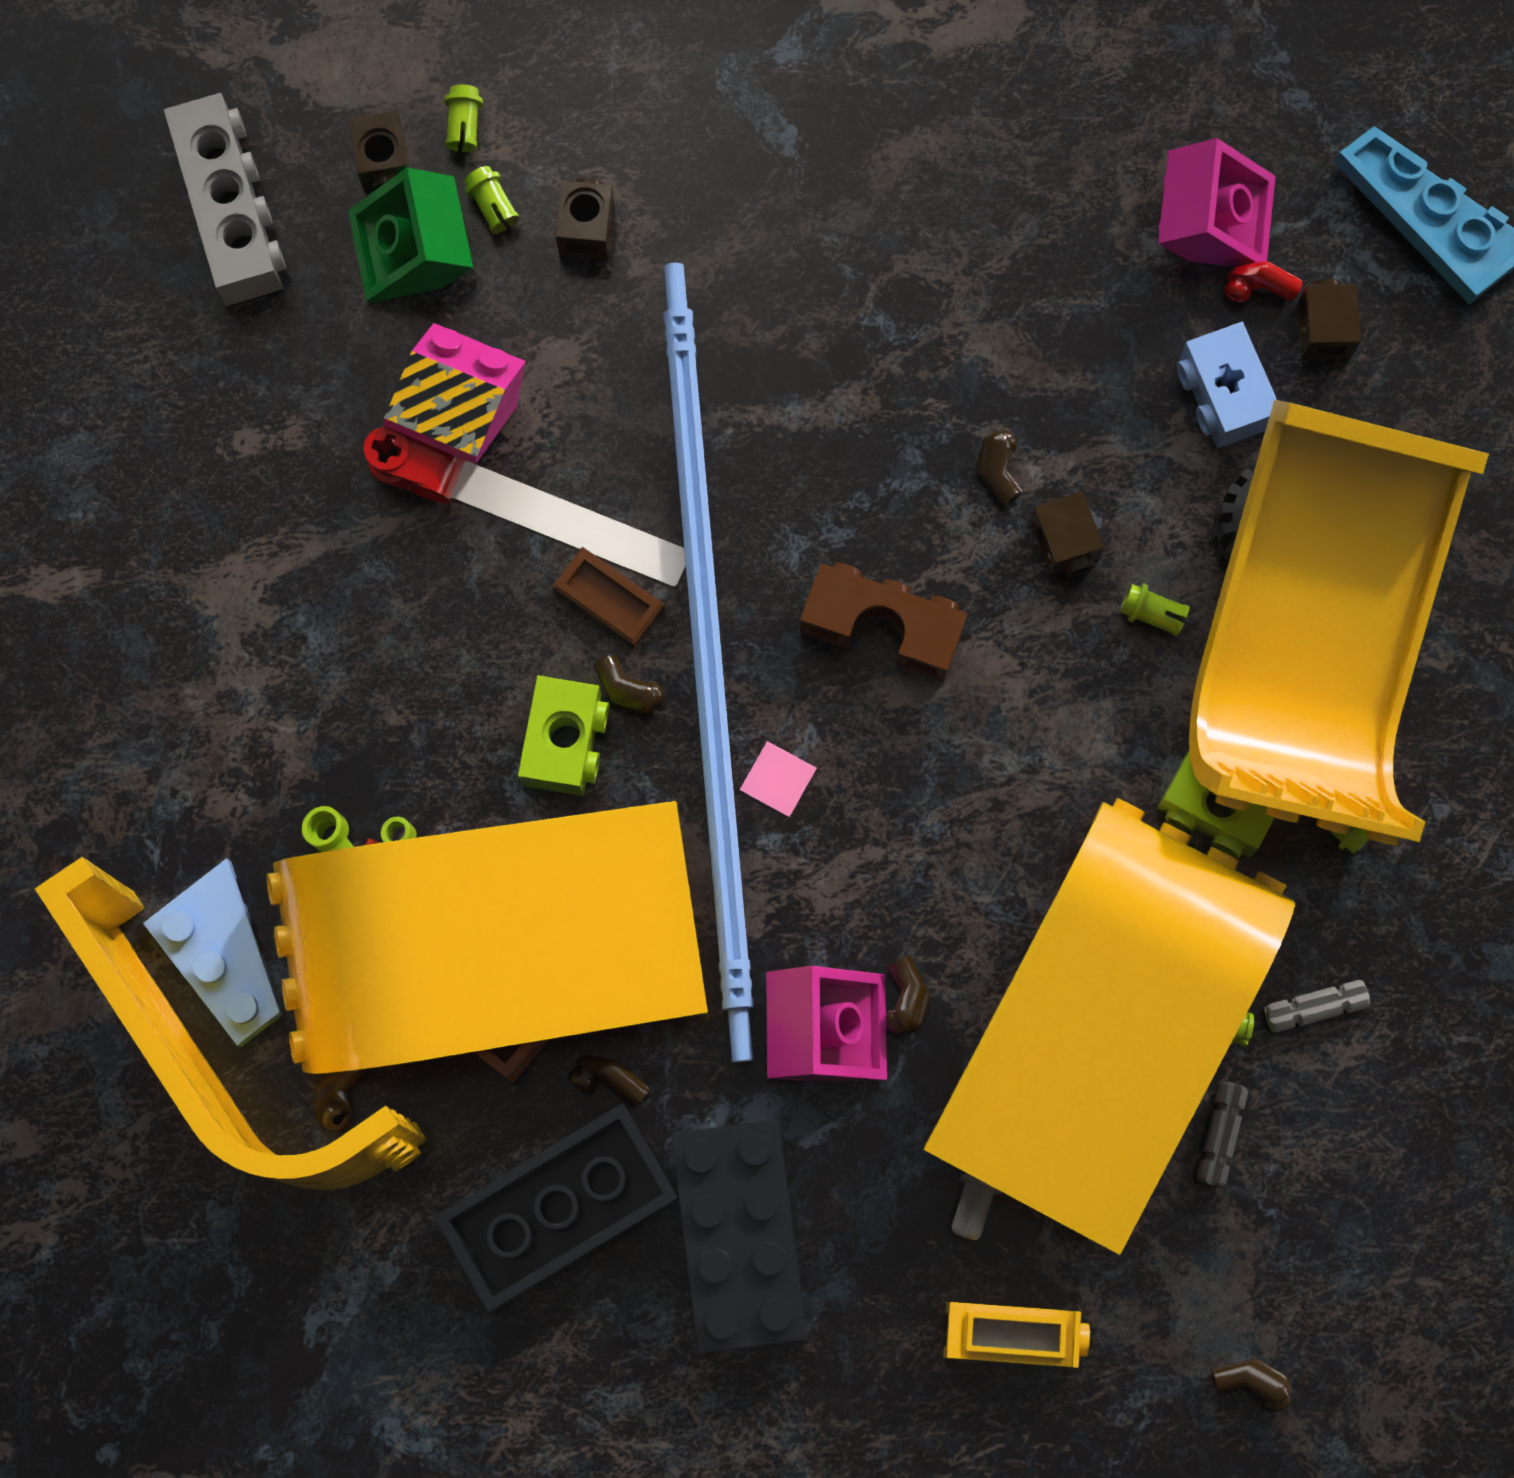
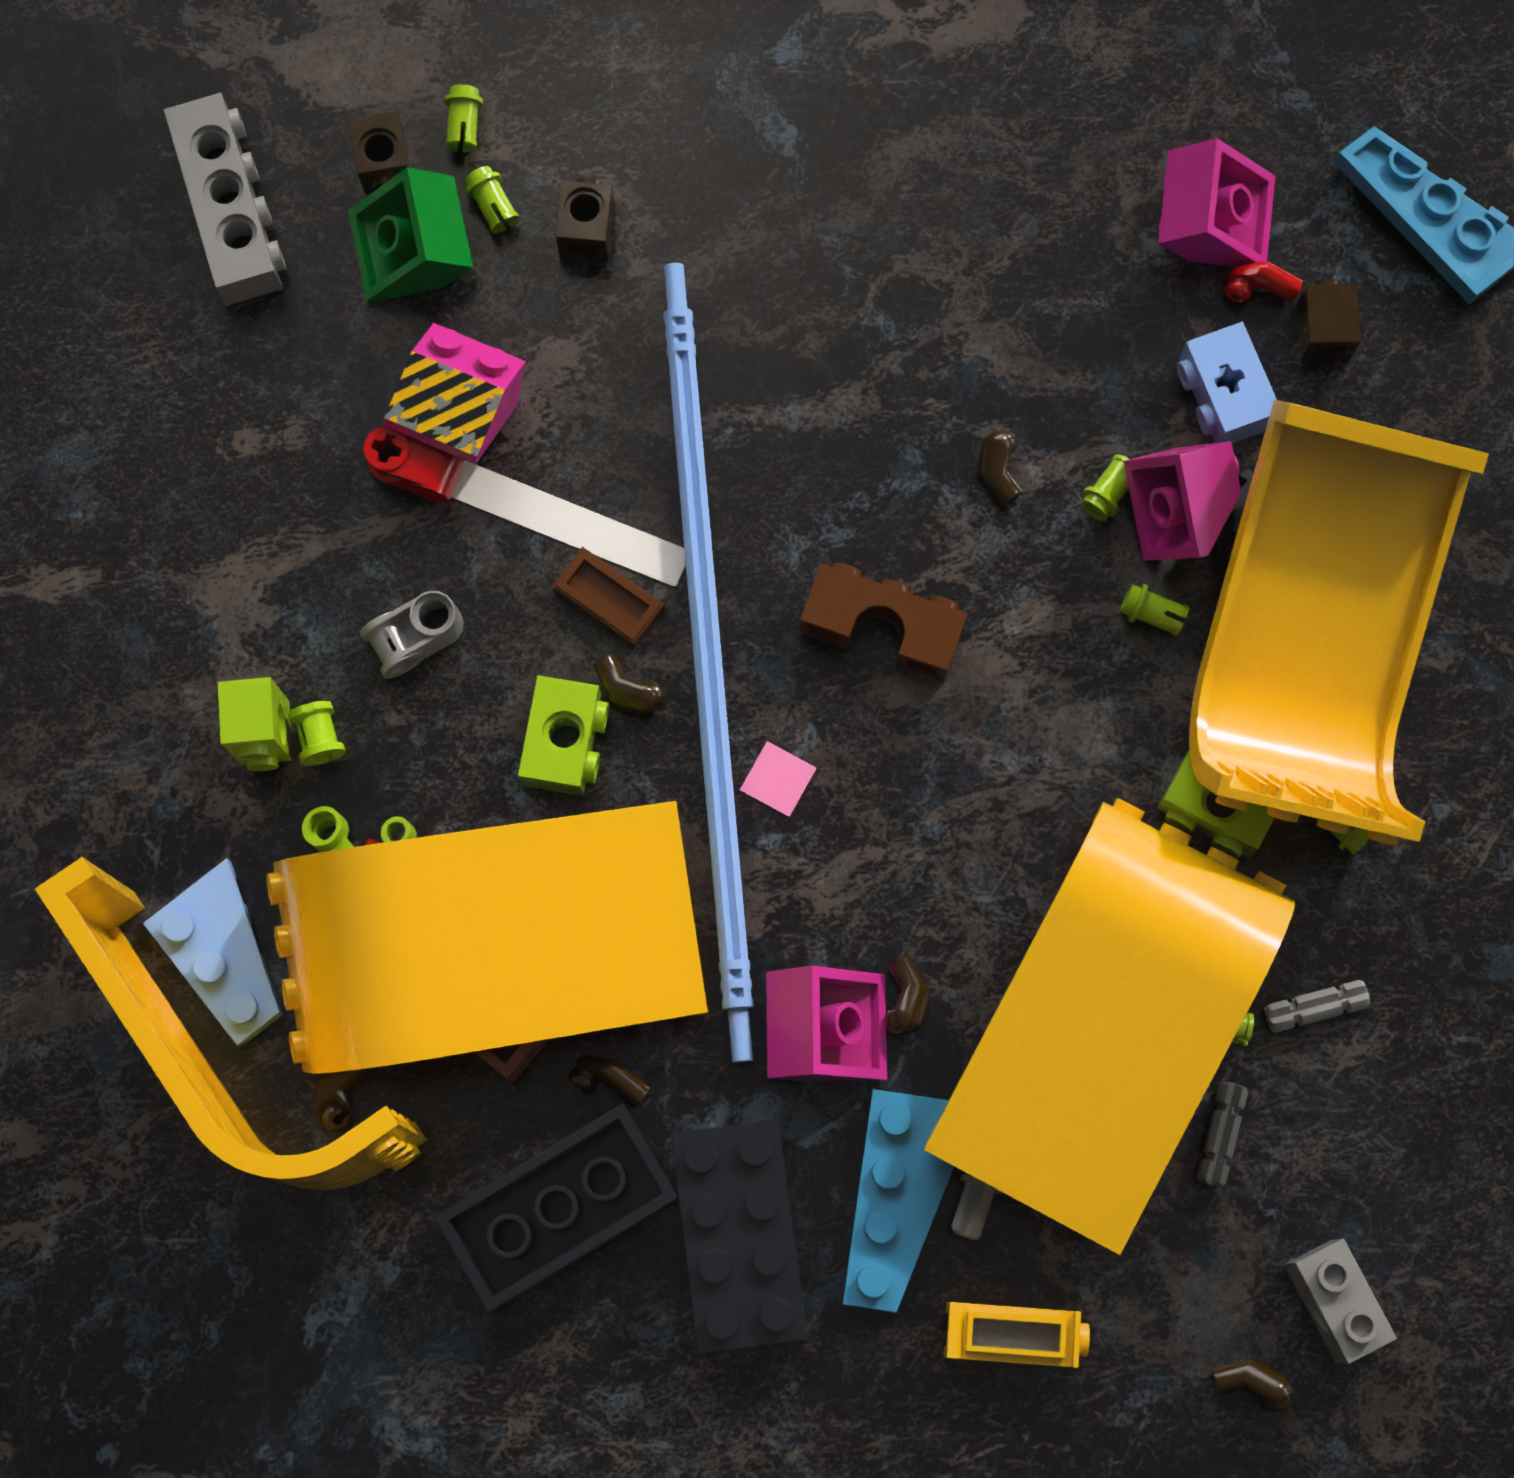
(255, 723): none -> lime brick
(316, 733): none -> lime bush
(409, 633): none -> light grey piece
(894, 1199): none -> dark azure wing
(1067, 535): dark brown brick -> none
(1103, 498): none -> lime pin
(1182, 498): none -> dark pink slope
(1340, 1301): none -> light grey brick

